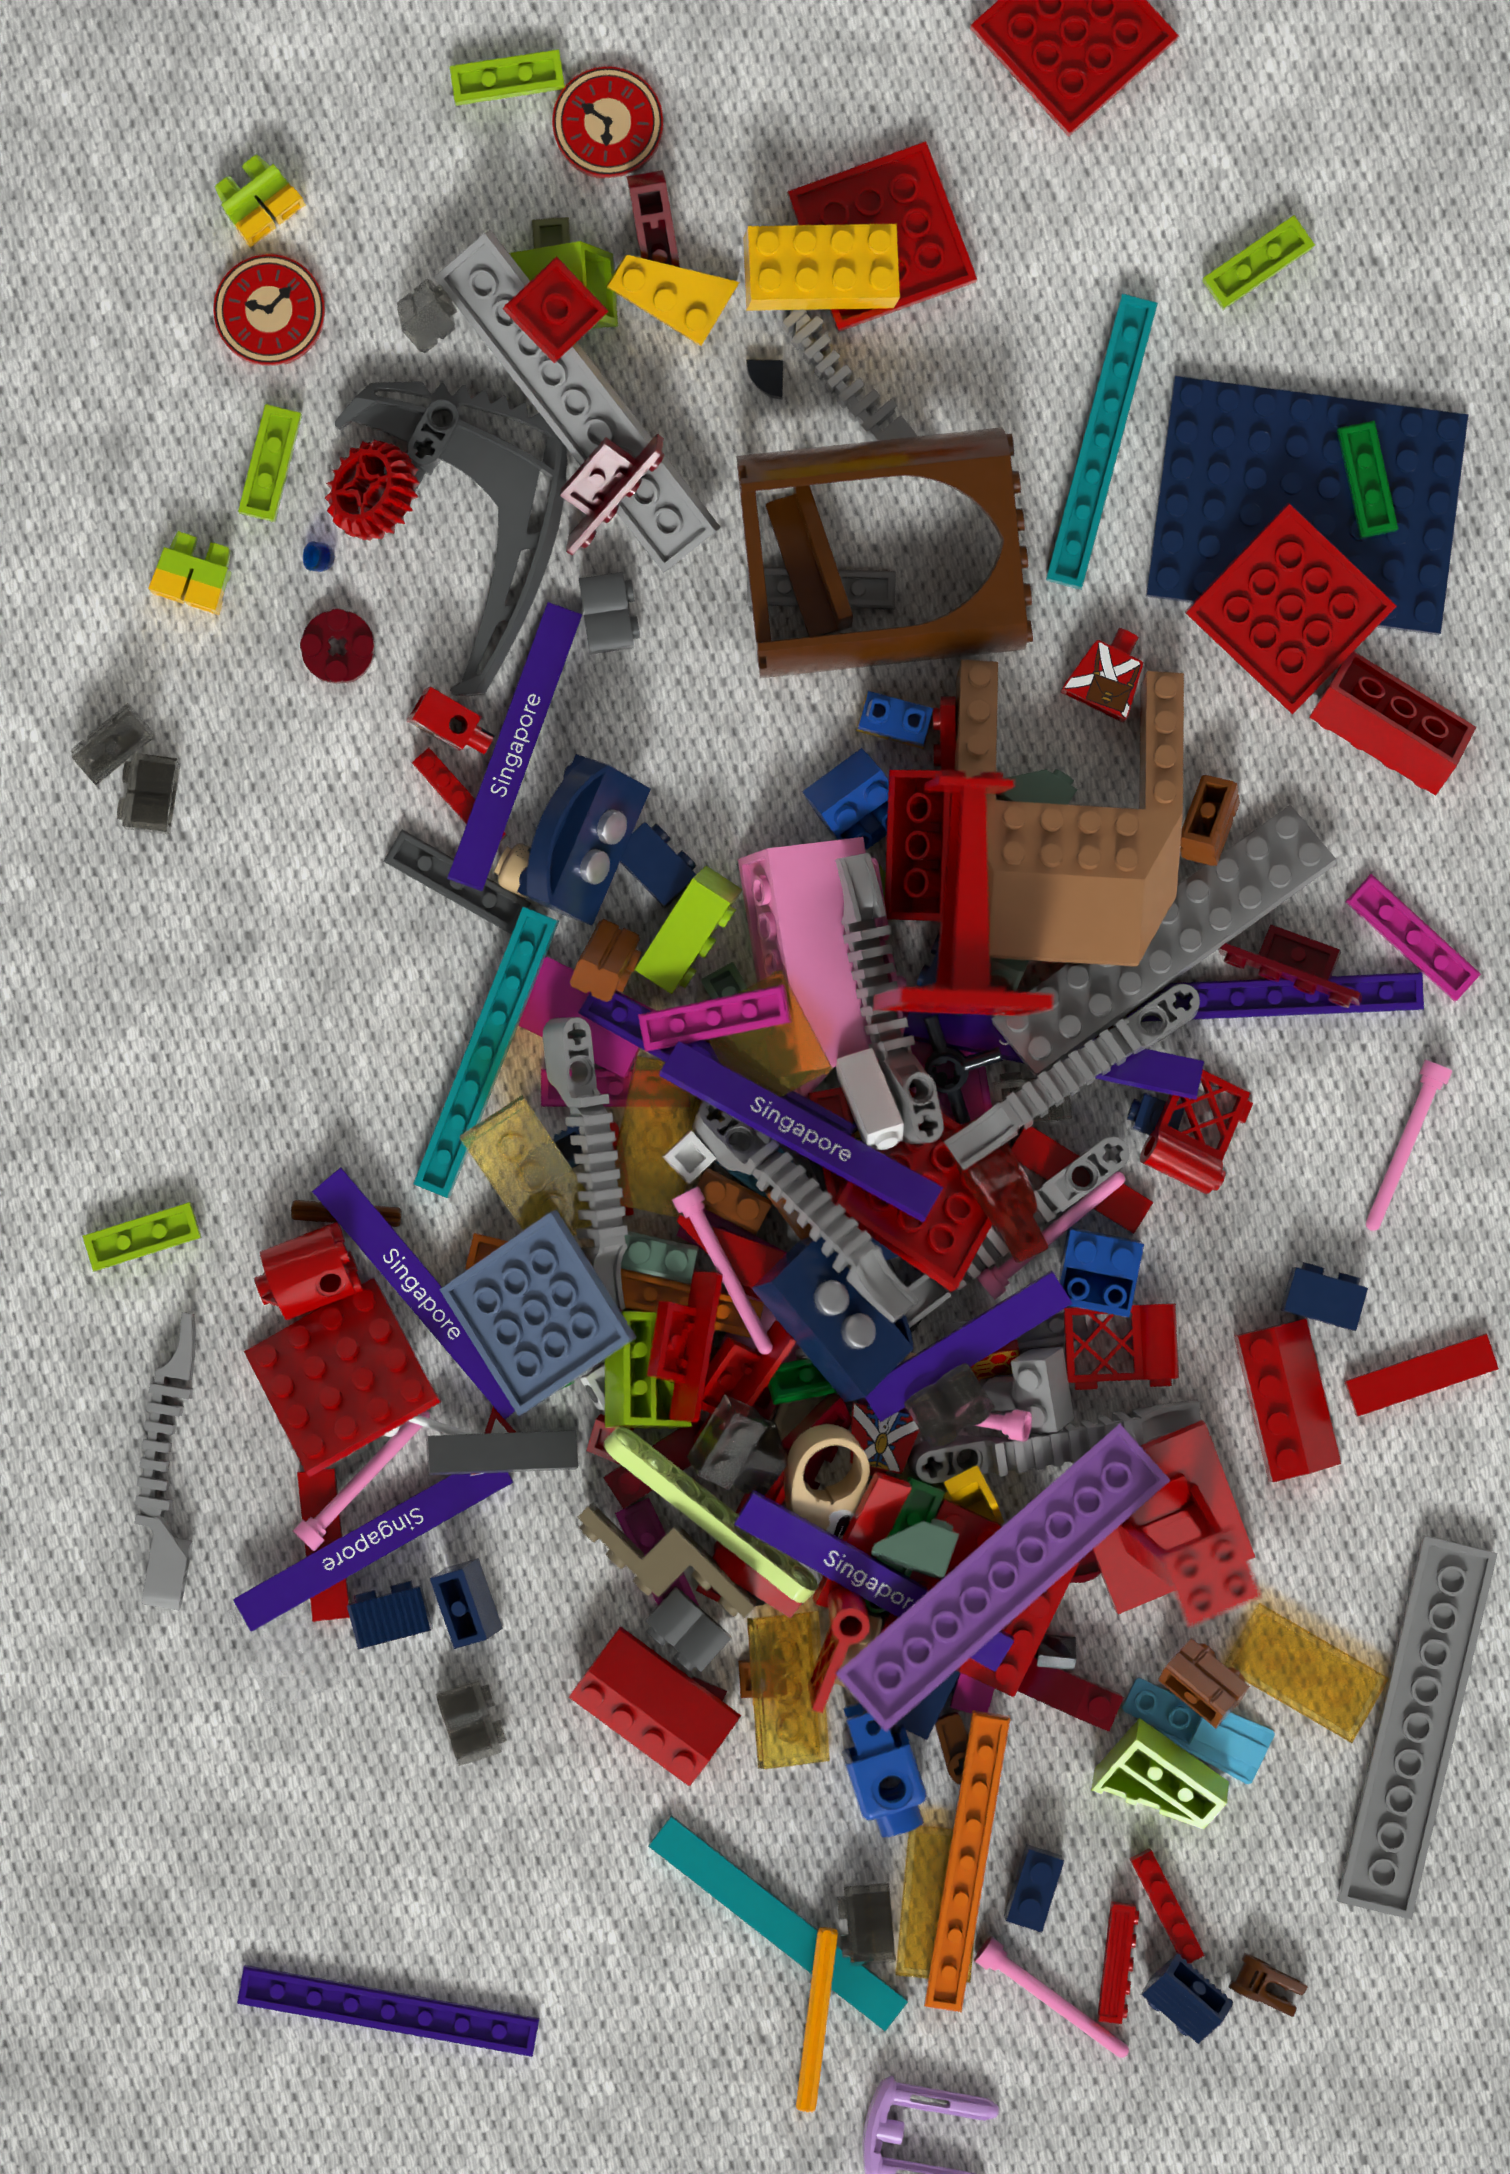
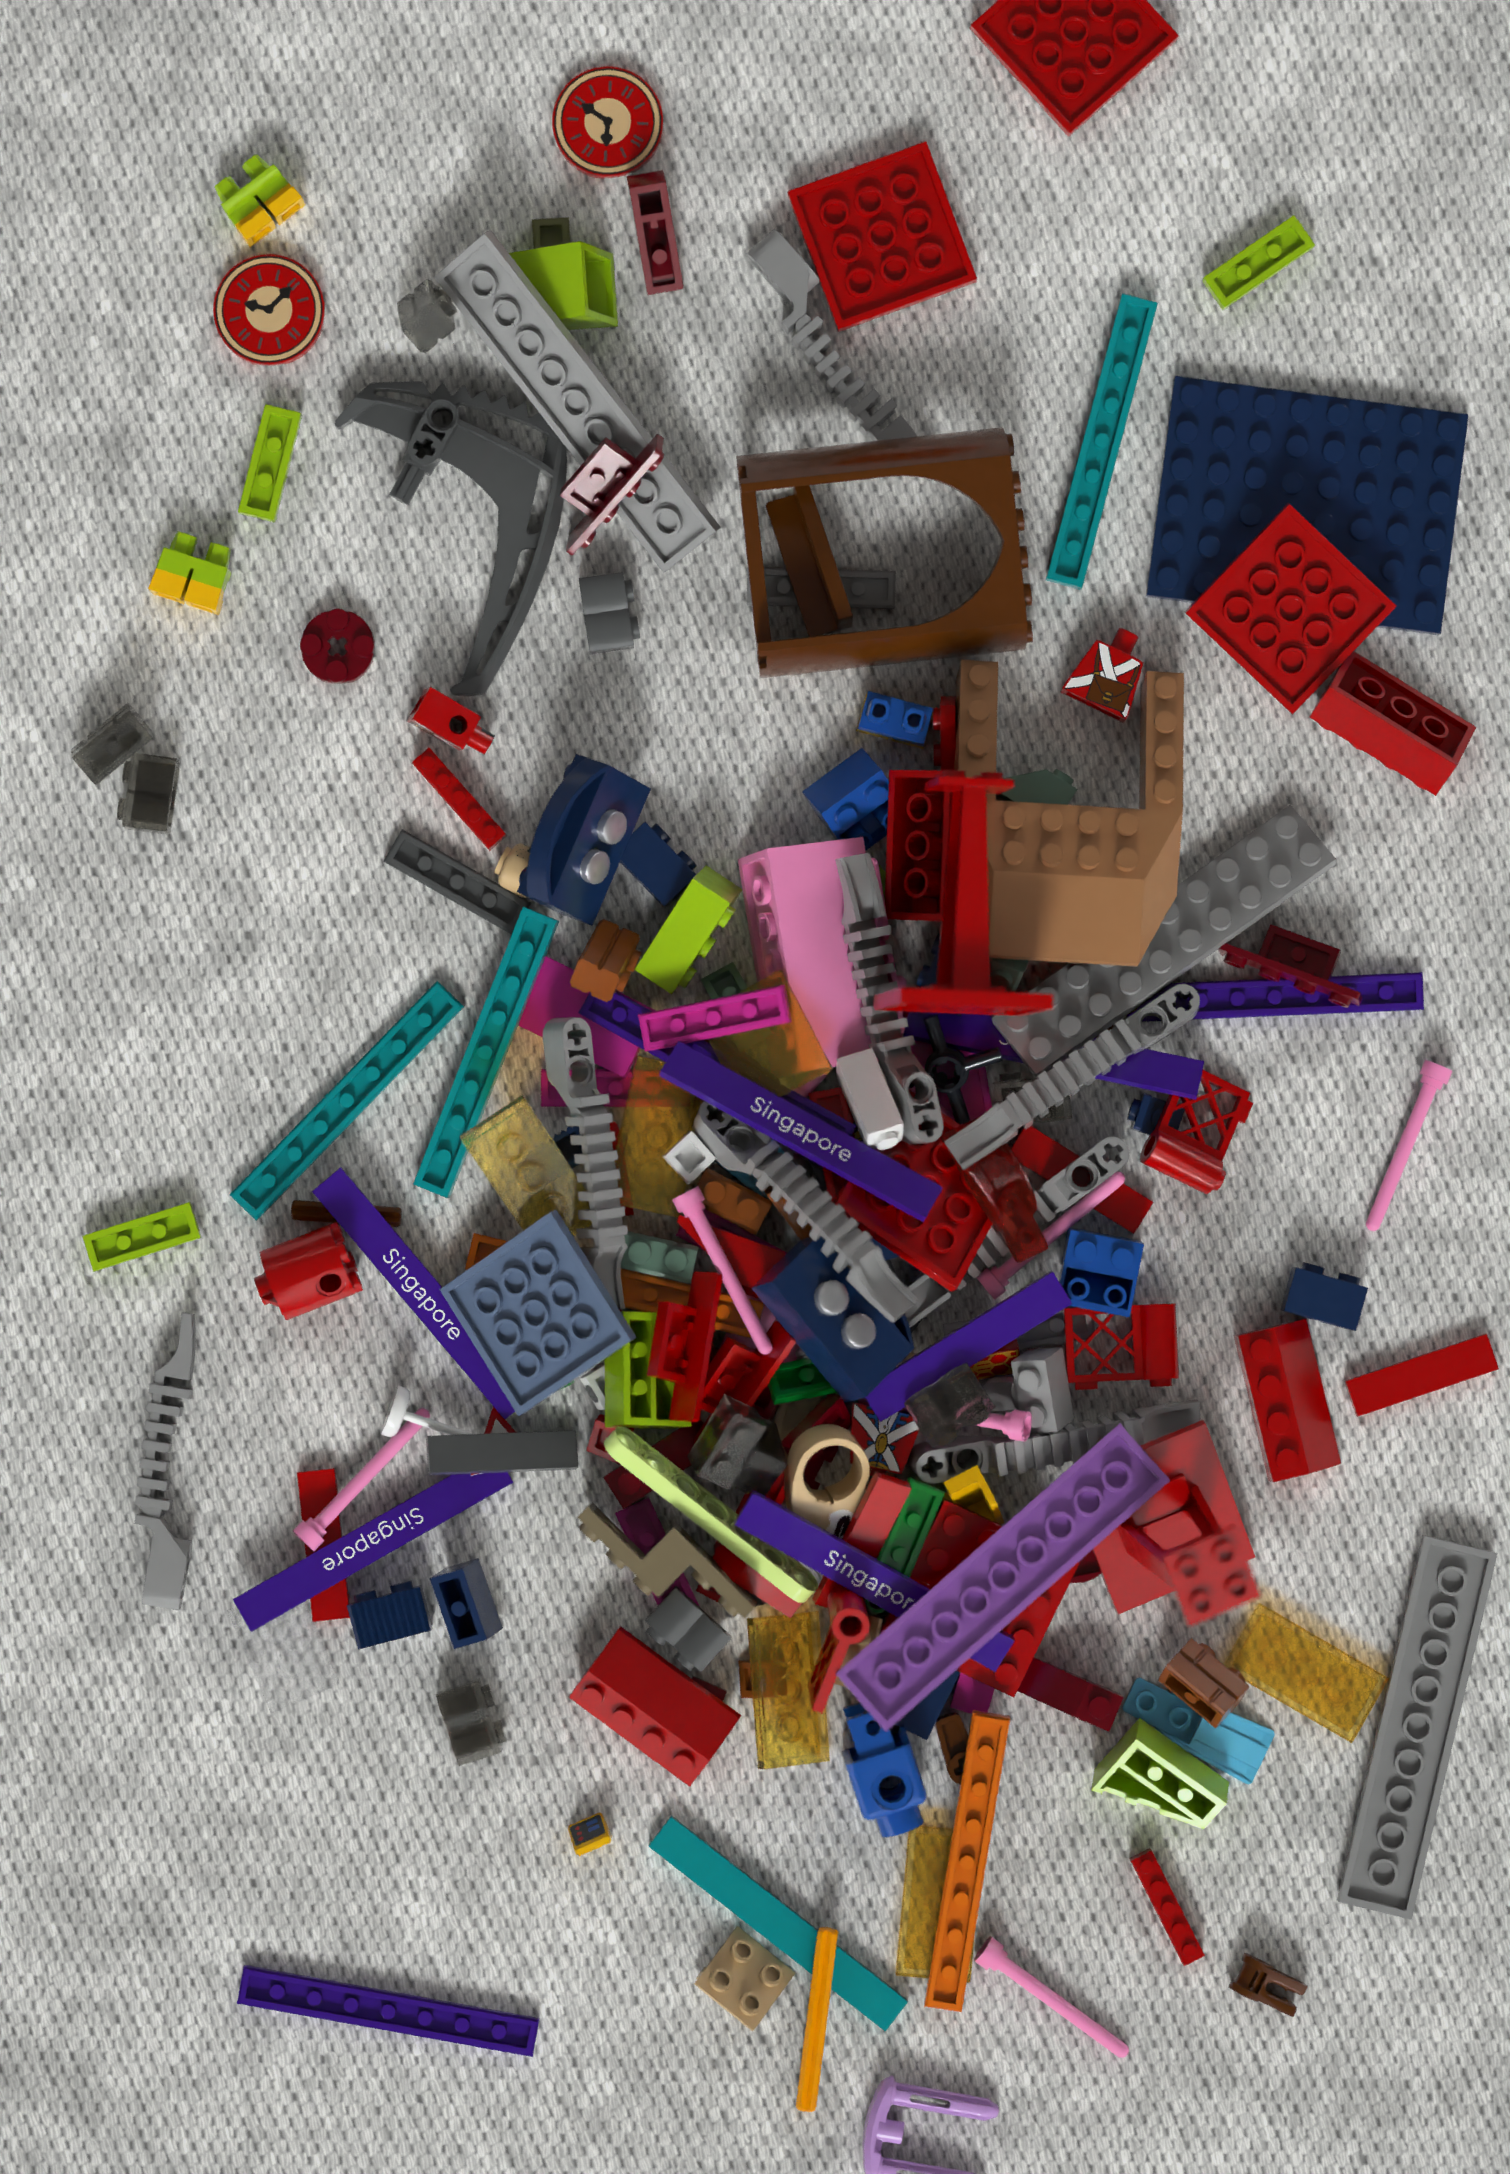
(318, 556): clear blue hinge -> none
(341, 1377): red plate -> none
(346, 1100): none -> teal tile
(380, 496): red gear -> none
(507, 77): lime plate -> none
(514, 746): dark purple tile -> none
(555, 309): red tile -> none
(589, 1834): none -> slope
(674, 295): yellow wing -> none
(744, 1978): none -> tan hinge
(767, 376): black tile -> none
(821, 267): yellow brick -> none
(868, 1924): clear smoke brick -> none
(920, 1548): sand green slope -> none
(1034, 1888): dark blue brick -> none
(1057, 1652): black tile -> none
(1117, 1962): red piece -> none
(1187, 1999): dark blue brick -> none
(1209, 820): dark orange brick -> none
(1367, 479): green tile -> none
(1412, 937): dark pink tile -> none

